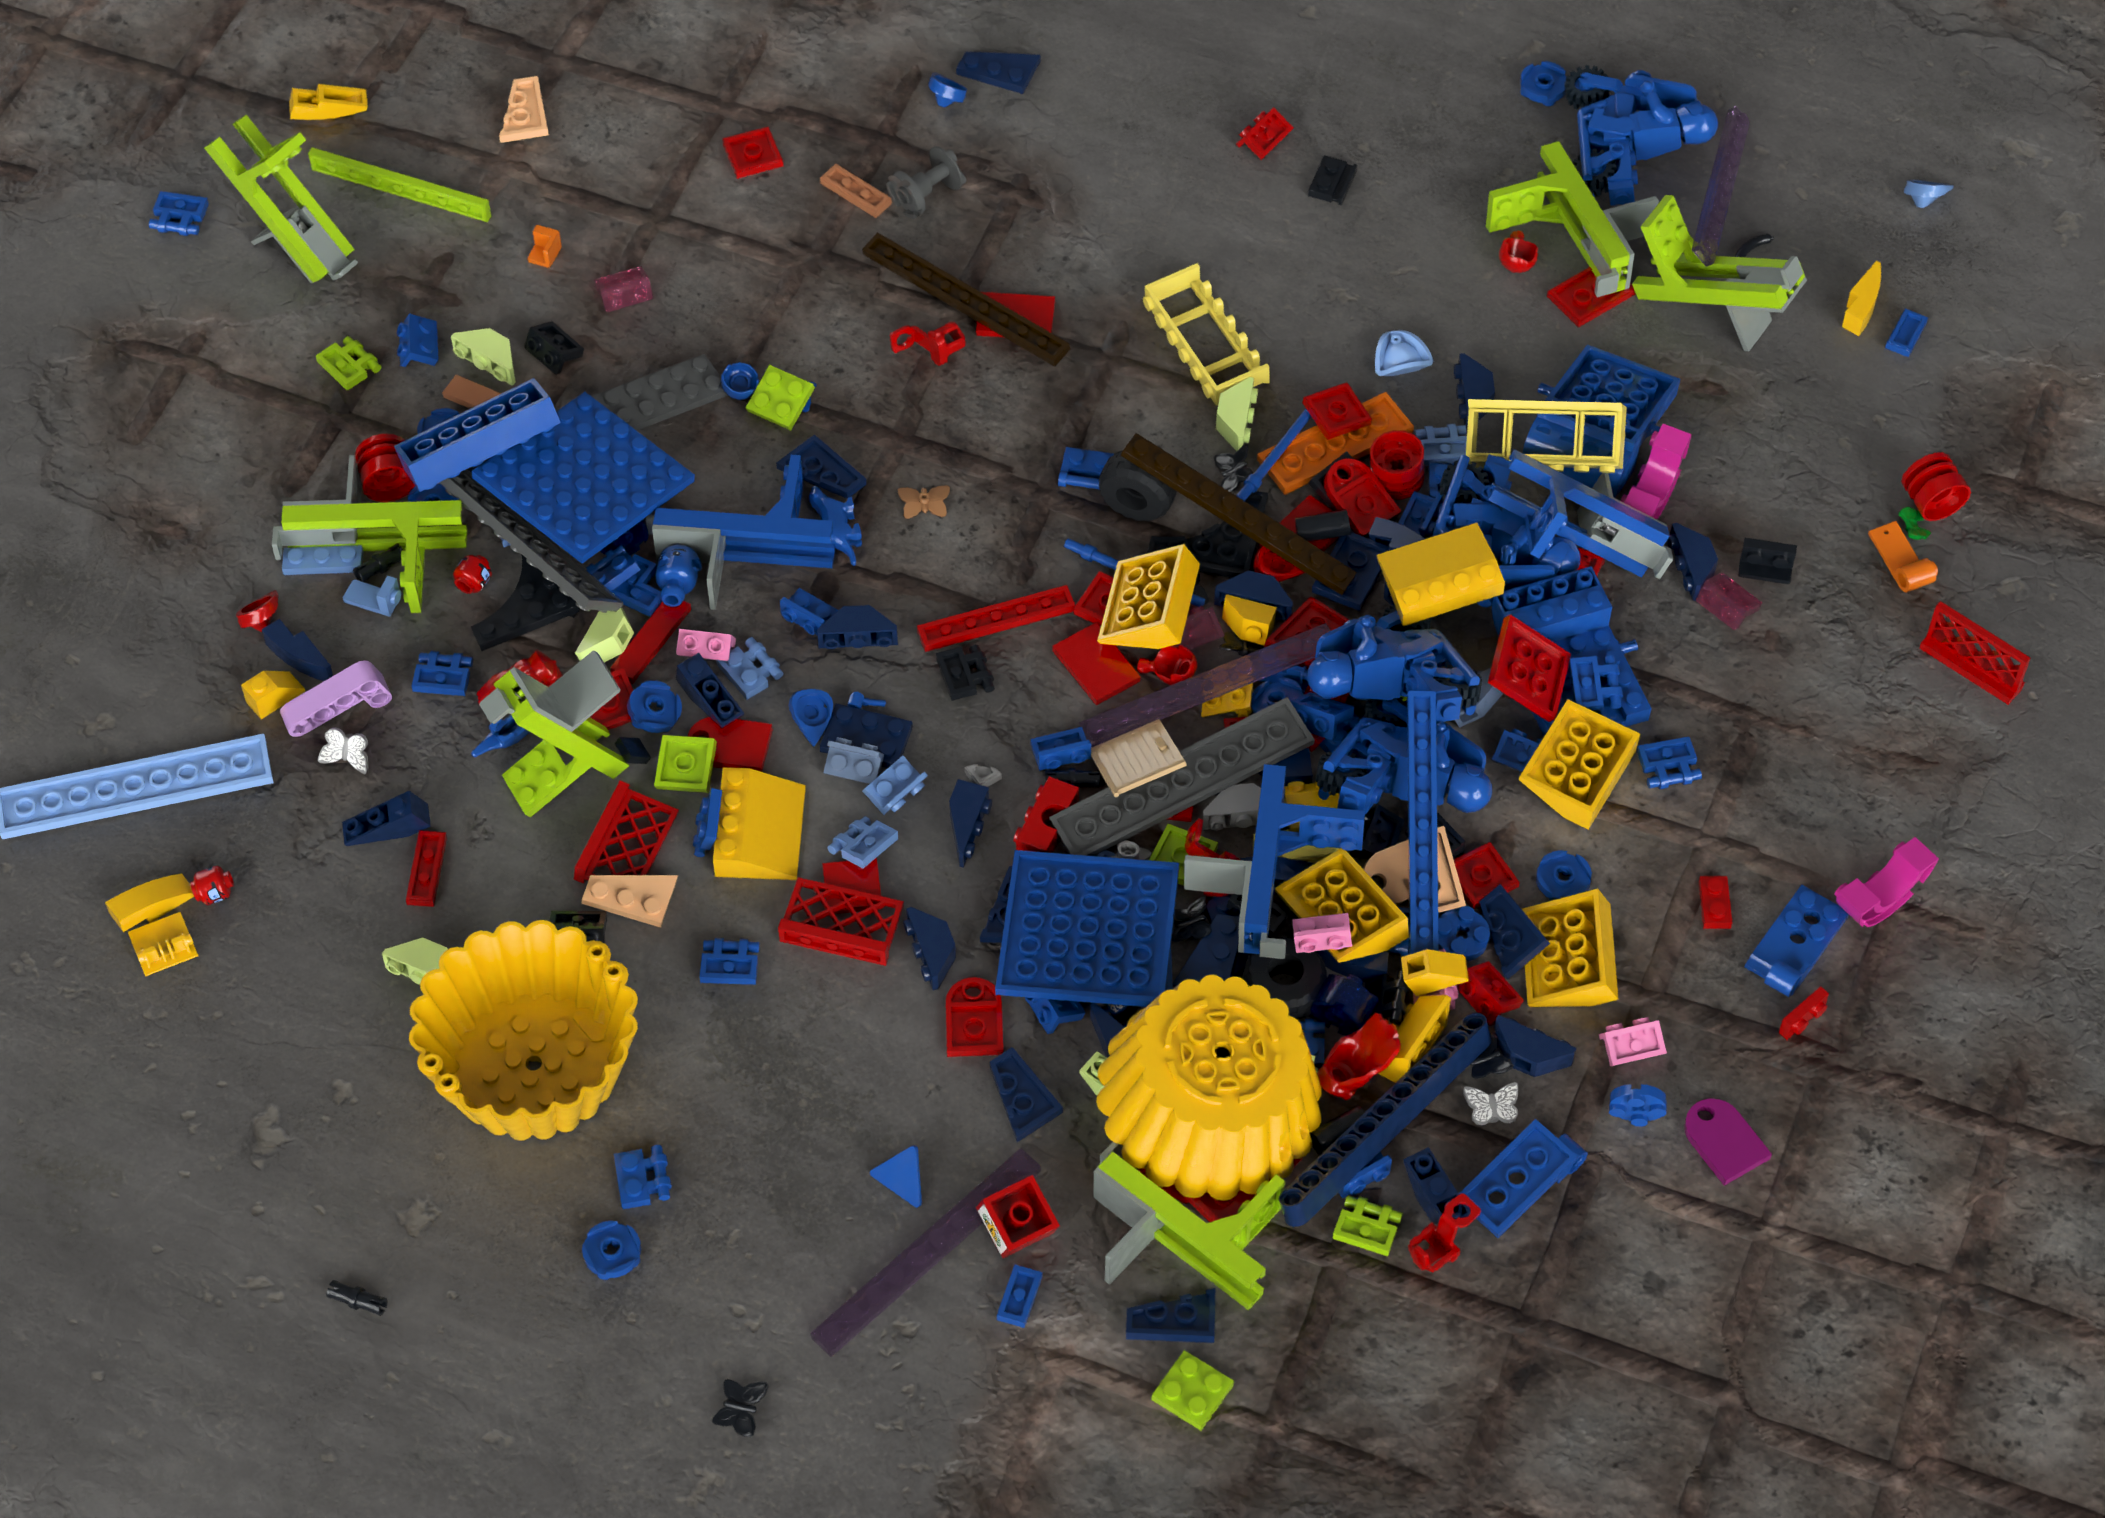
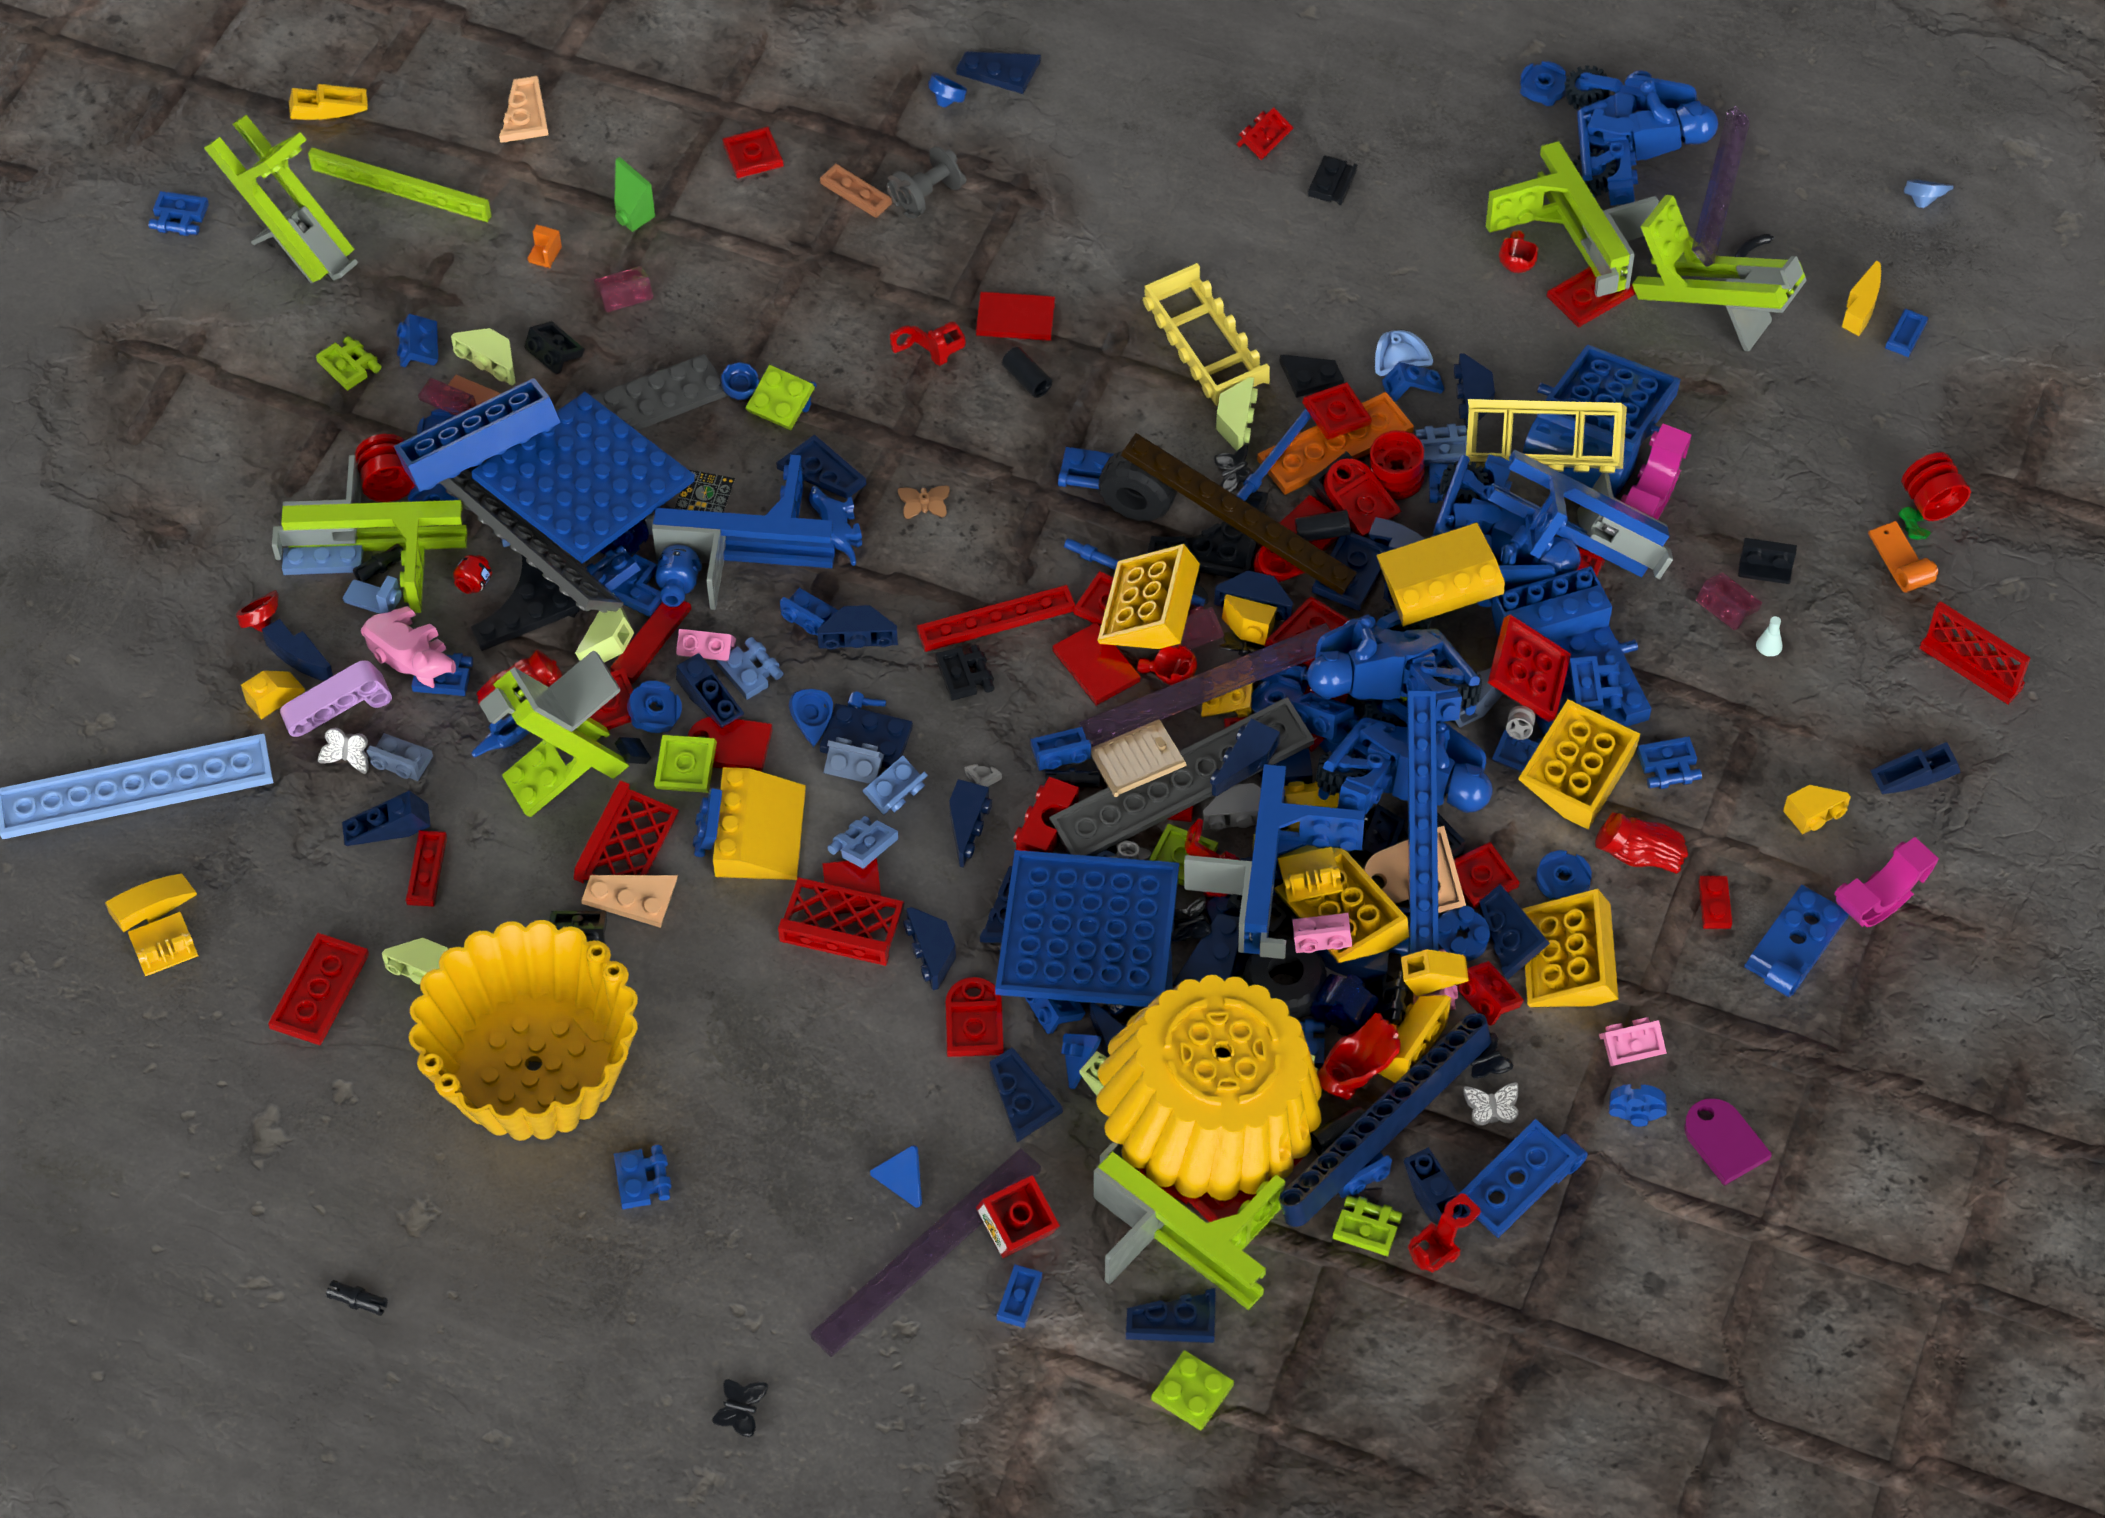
(212, 885): red head -> none
(318, 989): none -> red plate
(399, 757): none -> sand blue bracket
(407, 648): none -> bright pink animal
(446, 397): none -> clear pink bracket
(616, 1264): blue plate -> none
(632, 197): none -> bright green slope
(706, 493): none -> sticker
(729, 968): blue plate -> none
(966, 299): dark brown plate -> none
(1027, 372): none -> black pin
(1077, 1052): none -> blue piece
(1252, 750): none -> dark blue slope
(1310, 374): none -> black wing
(1310, 874): none -> yellow hinge
(1408, 375): none -> blue bracket
(1422, 513): blue bracket -> none
(1515, 726): none -> light grey wheel
(1532, 1049): dark blue slope -> none
(1642, 843): none -> red hair
(1693, 556): dark blue slope -> none
(1770, 641): none -> light aqua cone
(1798, 1019): red plate -> none
(1814, 806): none -> yellow slope
(1916, 769): none -> dark blue slope

